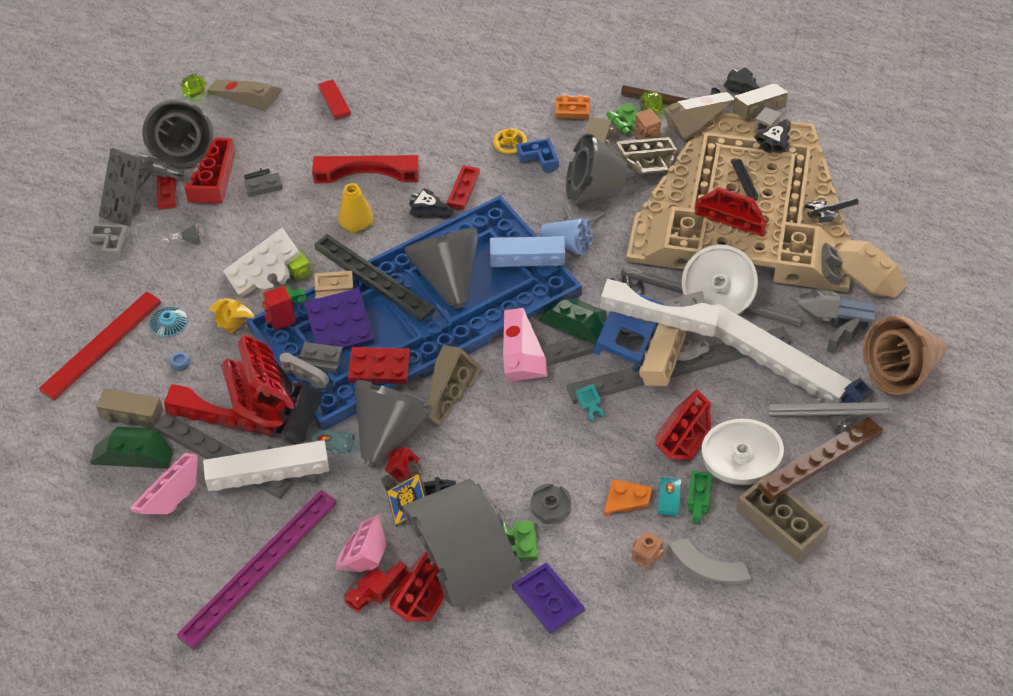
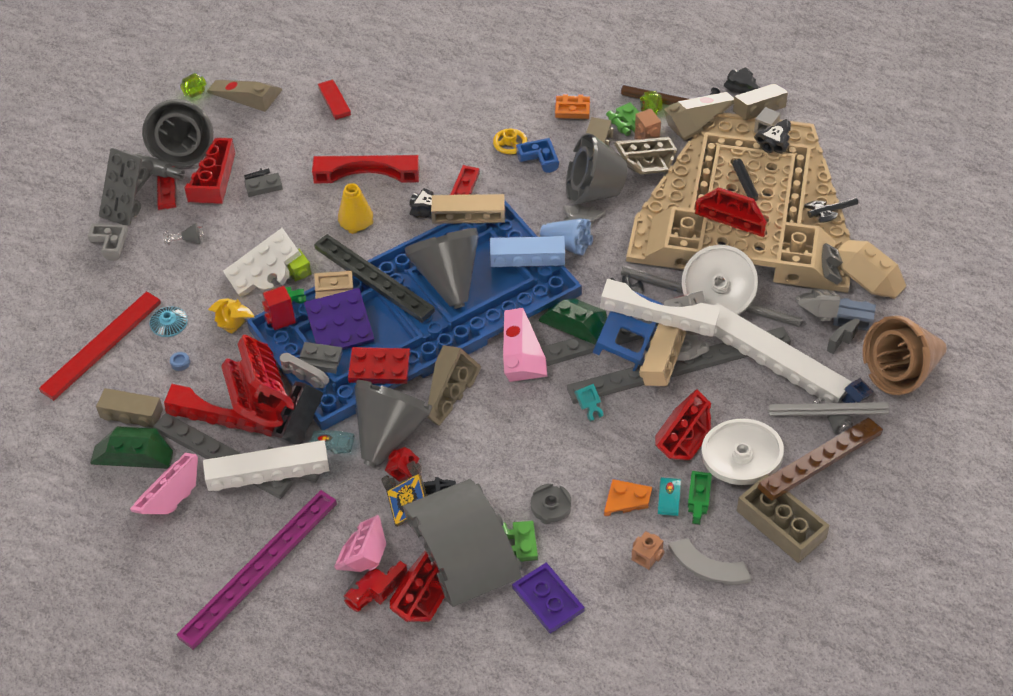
(468, 208): none -> tan brick

